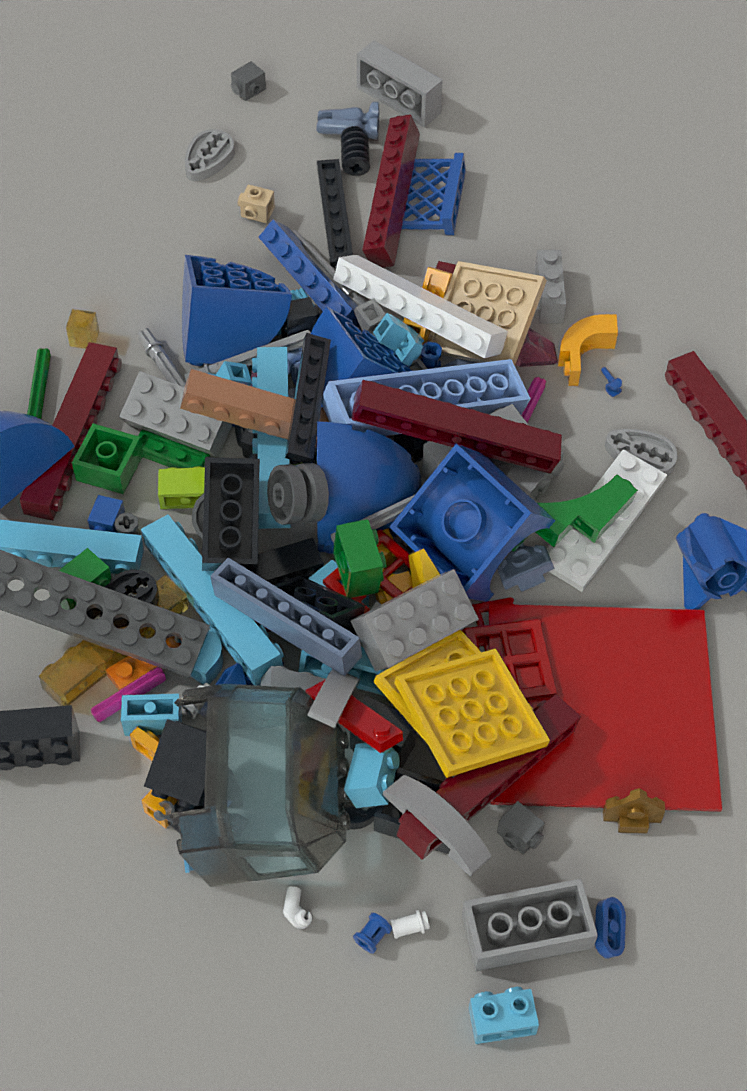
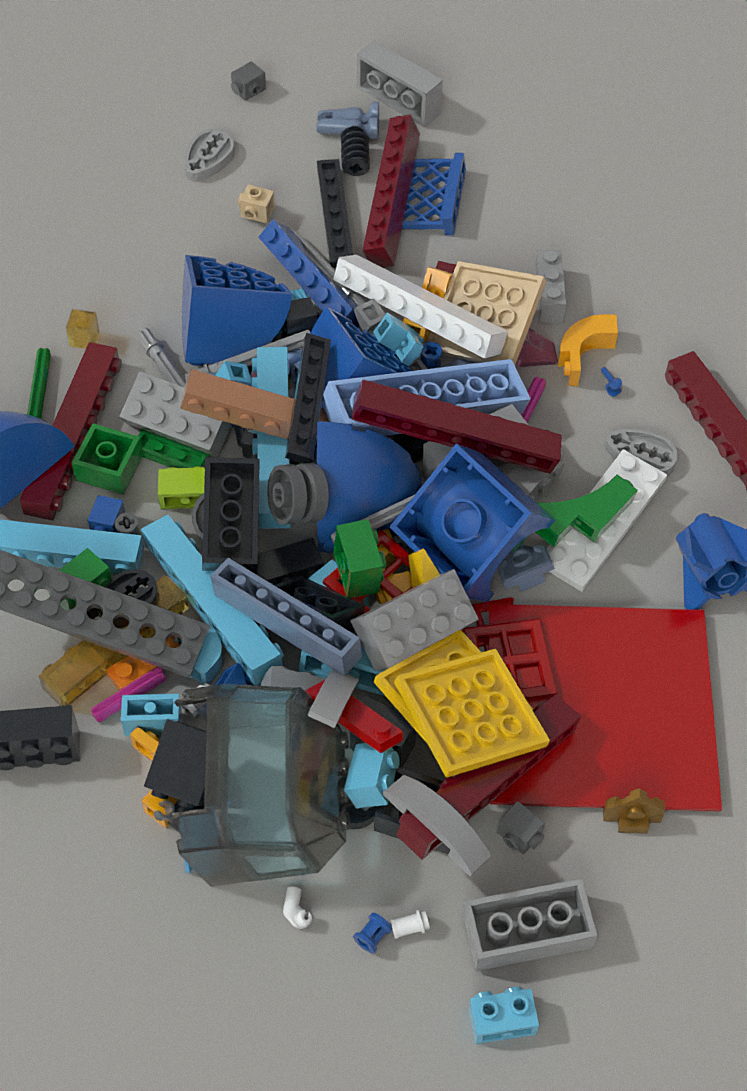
(610, 927): blue plate -> none

